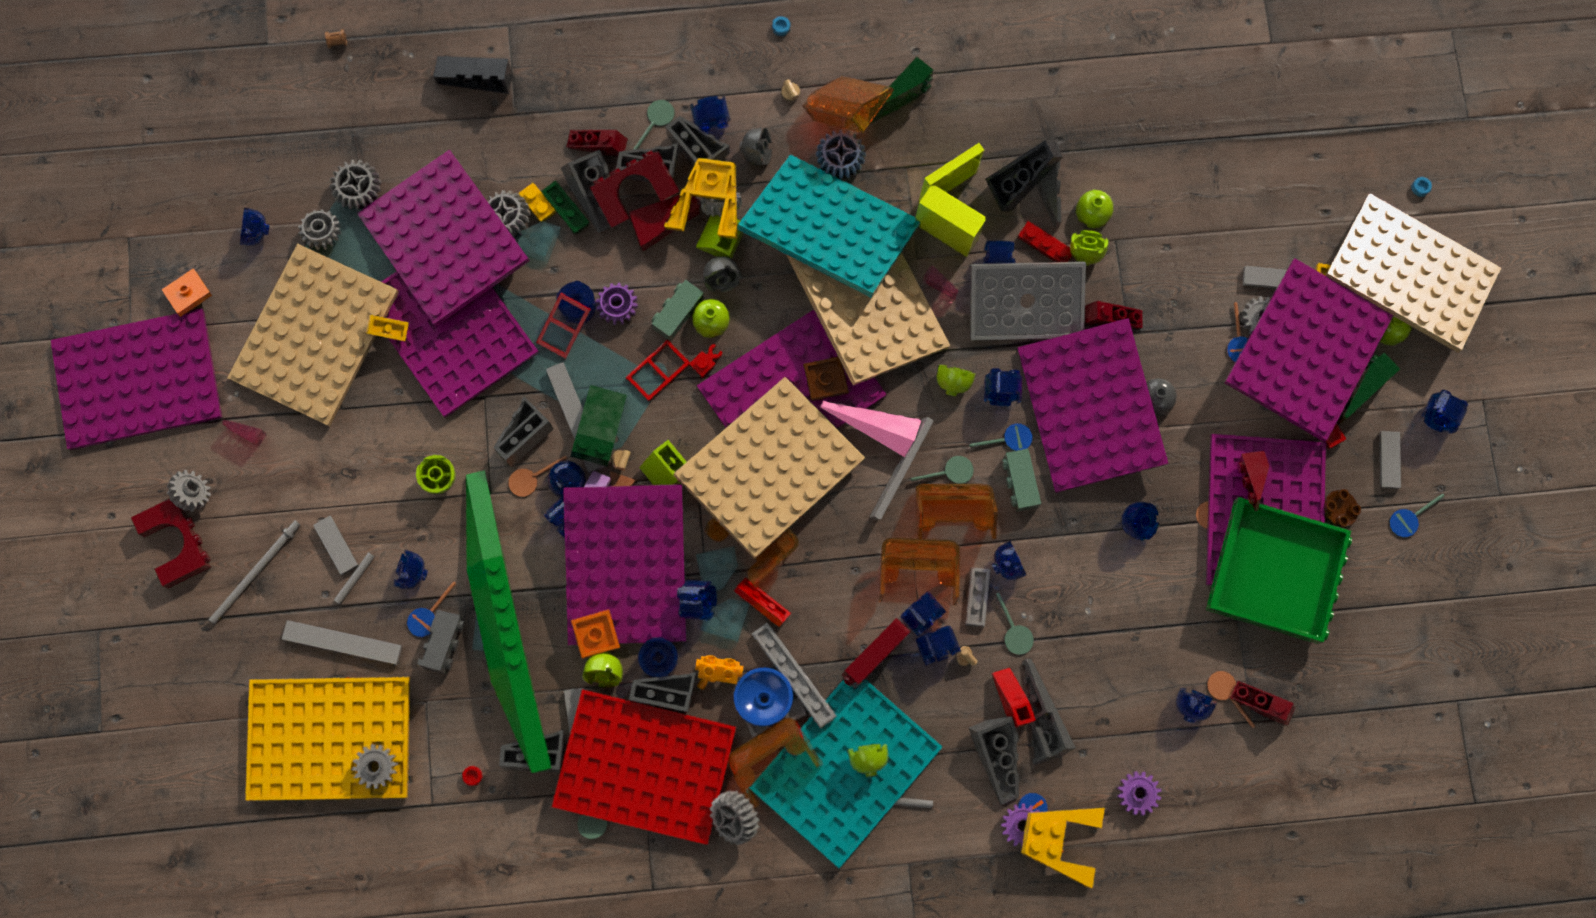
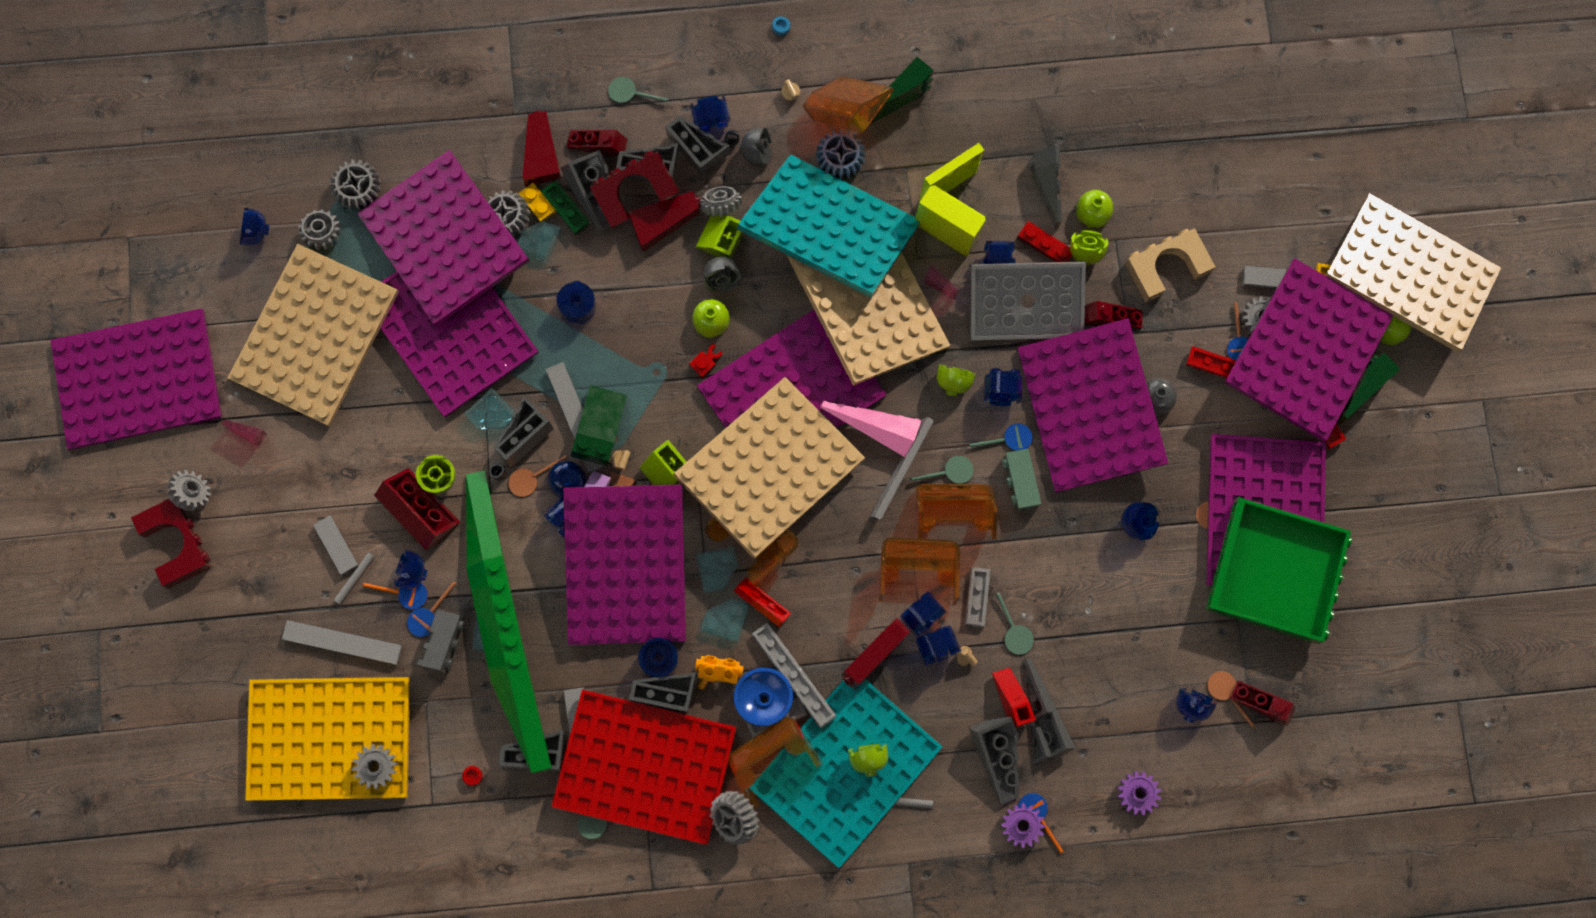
(186, 292): orange plate -> none
(288, 532): light grey bar -> none
(336, 38): medium nougat bush -> none
(387, 328): yellow plate -> none
(410, 599): none -> blue piece
(416, 509): none -> dark red slope
(474, 73): black wedge -> none
(490, 412): none -> clear light blue plate
(495, 469): none -> black hinge
(540, 154): none -> dark red slope
(562, 325): red window -> none
(595, 633): orange plate -> none
(603, 669): lime cylinder -> none
(614, 294): medium lavender gear -> none
(623, 90): none -> sand green piece
(651, 363): red window -> none
(659, 114): sand green piece -> none
(677, 310): sand green brick -> none
(697, 600): clear blue brick -> none
(709, 180): yellow wing -> none
(732, 140): none -> black hinge
(825, 378): reddish brown plate -> none
(1008, 562): clear blue cylinder -> none
(1020, 176): black wedge -> none
(1045, 839): yellow wing -> none
(1185, 245): none -> tan arch
(1209, 362): none -> red plate
(1254, 470): dark red slope -> none
(1341, 508): reddish brown dish -> none
(1390, 459): light grey tile -> none
(1405, 522): blue piece -> none
(1421, 186): dark azure tile -> none
(1444, 412): clear blue brick -> none

